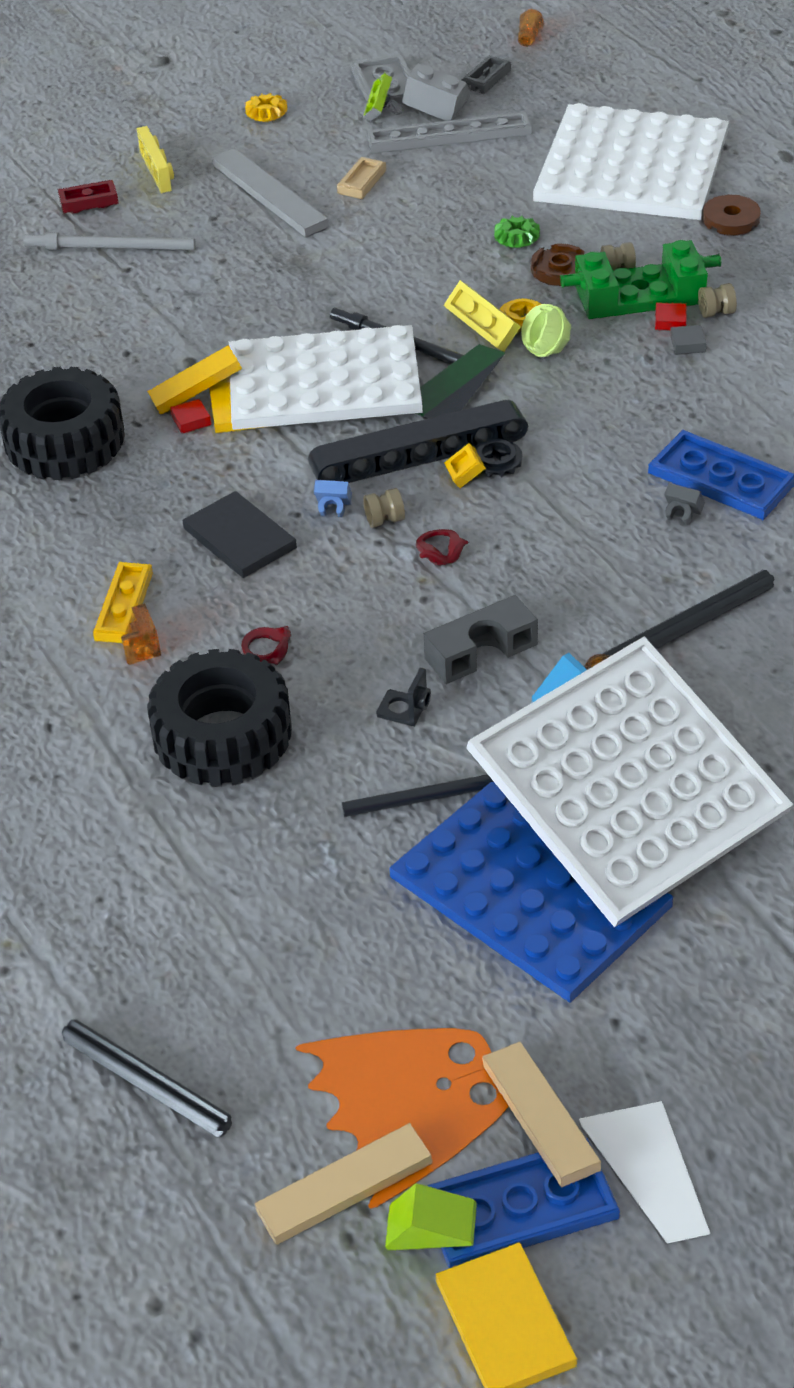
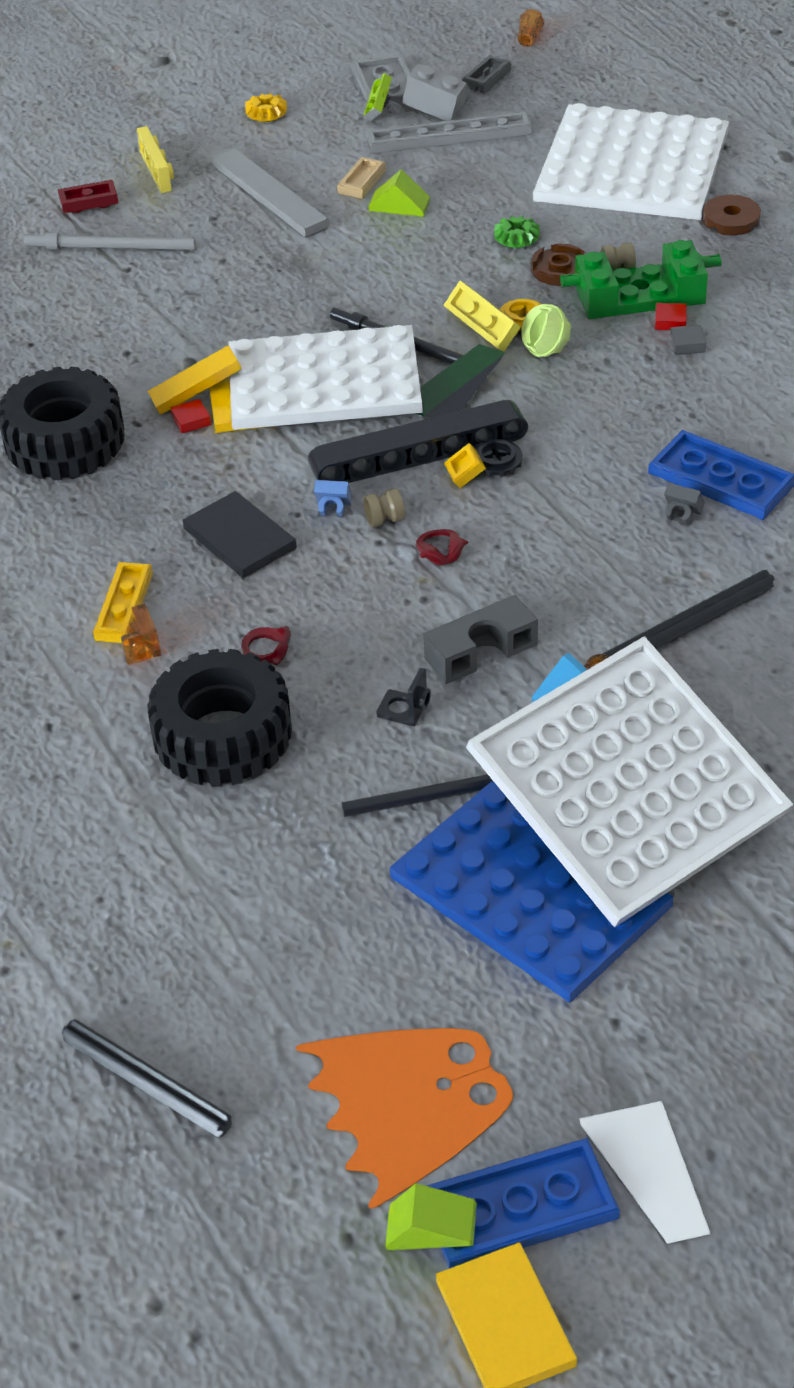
(343, 1183): tan tile -> none
(400, 196): none -> lime slope
(541, 1114): tan tile -> none
(717, 300): dark tan wheel -> none

